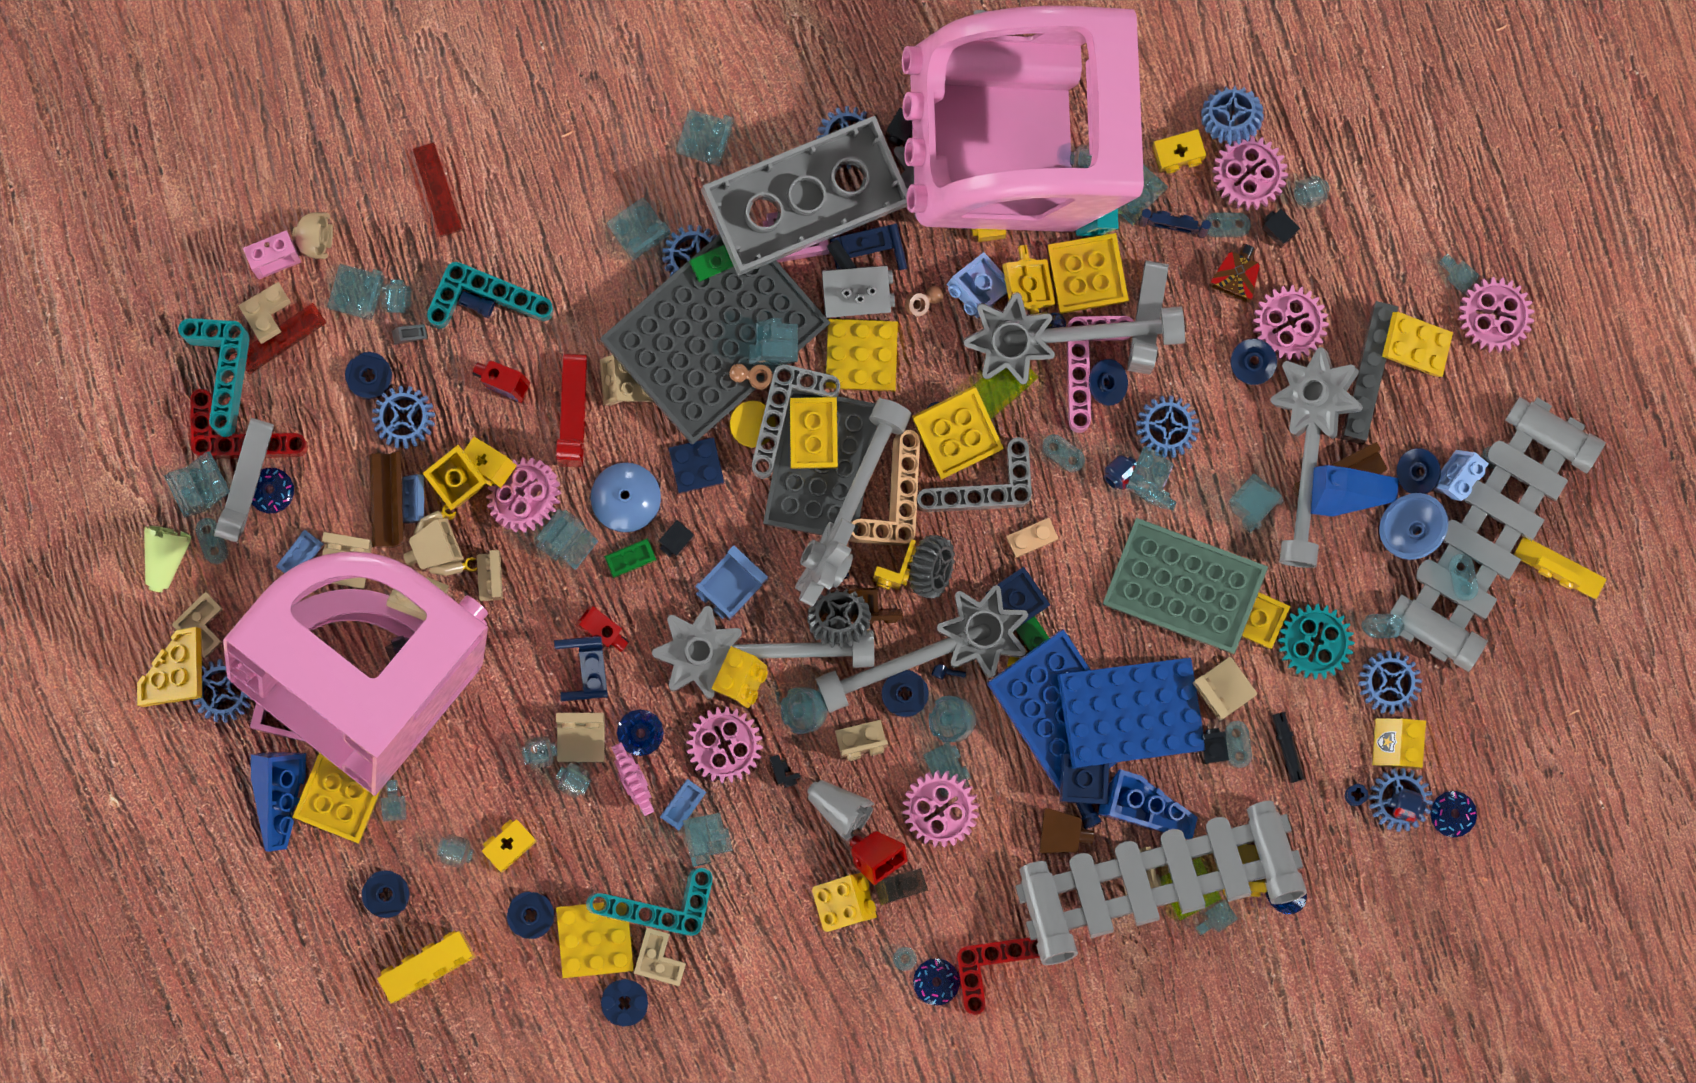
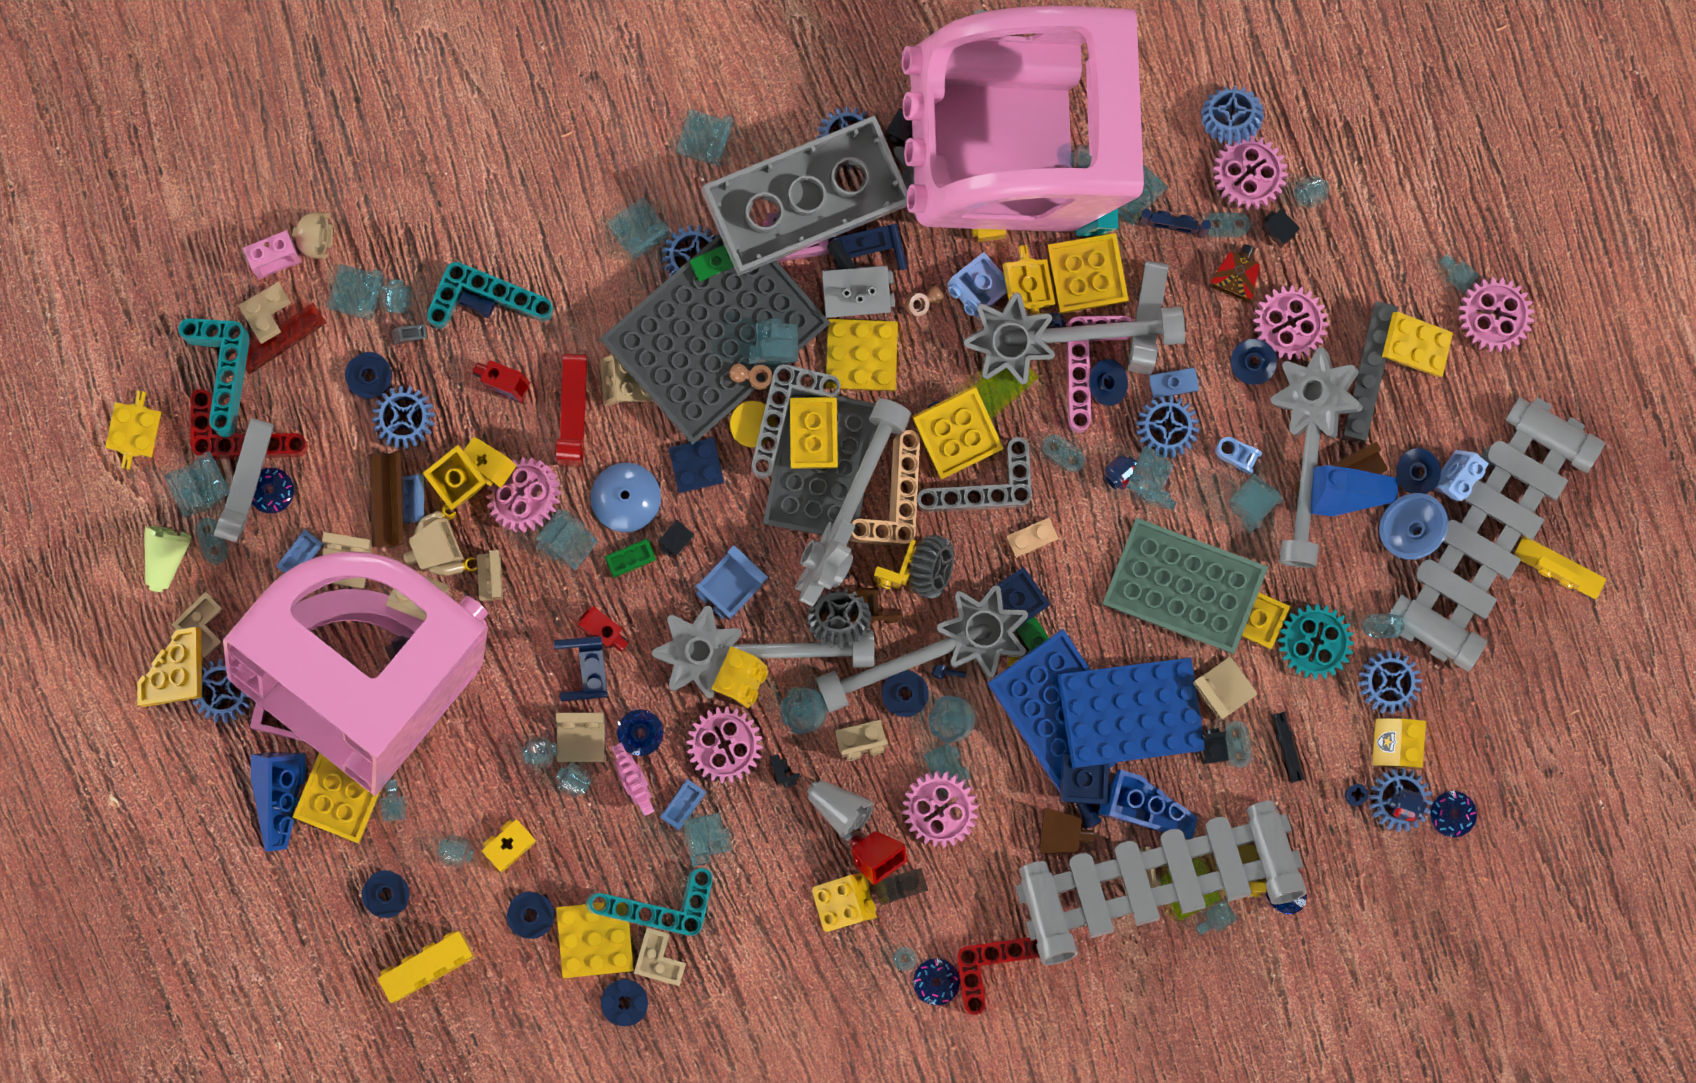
(133, 430): none -> yellow plate
(437, 189): clear red plate -> none
(1166, 148): yellow brick -> none
(1174, 383): none -> medium blue plate
(1239, 454): none -> light blue piece
(1463, 578): clear light blue plate -> none

